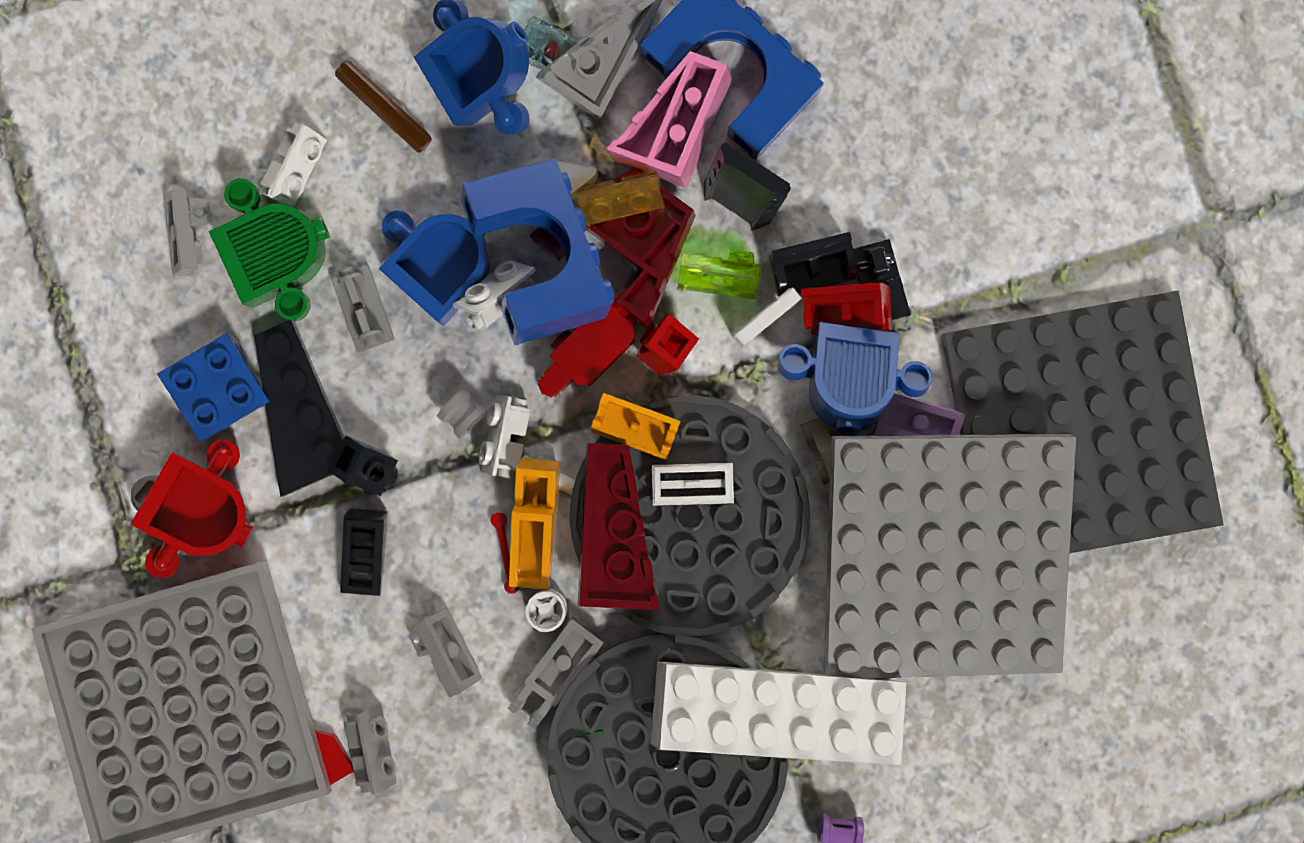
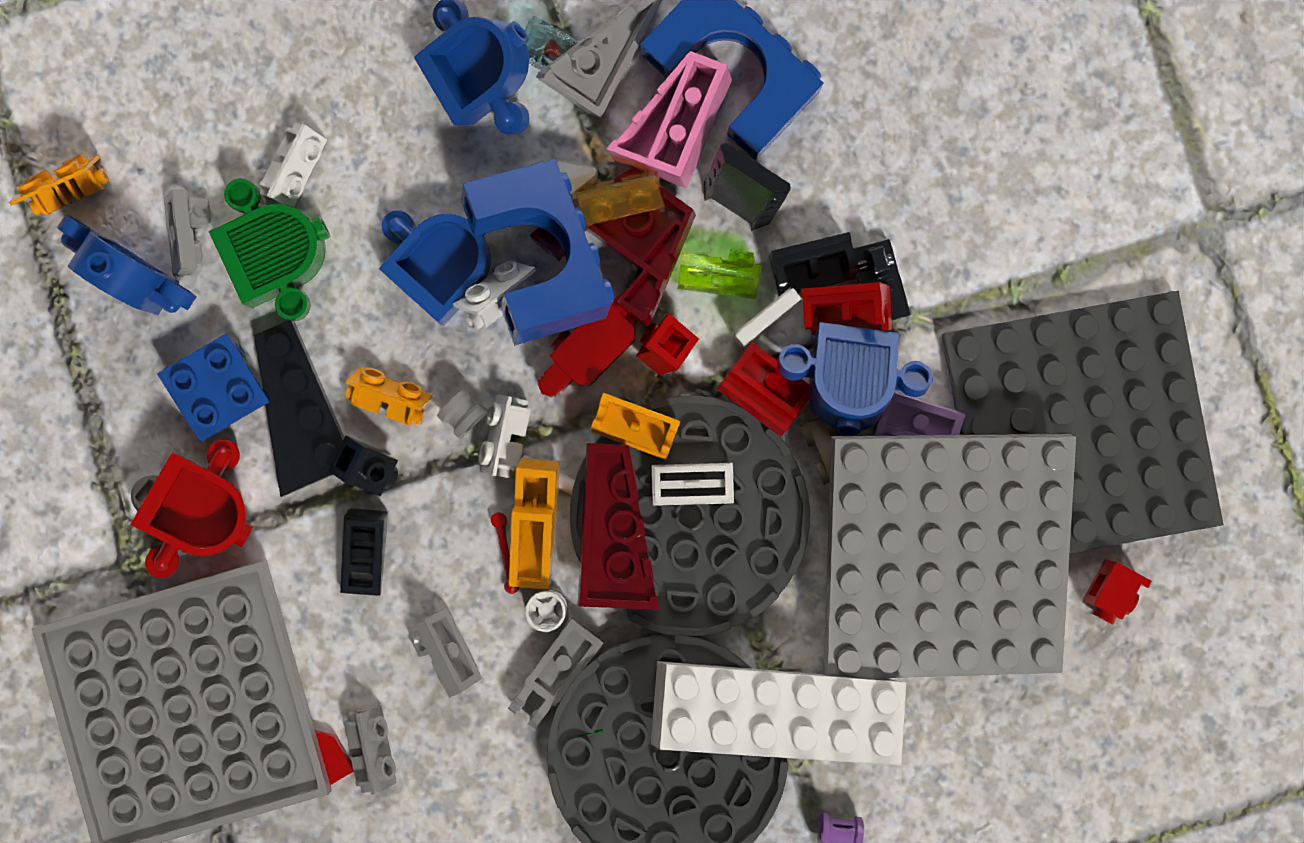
(50, 193): none -> light orange hinge
(121, 271): none -> blue piece
(362, 308): light grey hinge -> none
(383, 106): reddish brown axle -> none
(404, 399): none -> light orange hinge
(763, 391): none -> red plate
(1114, 591): none -> red brick

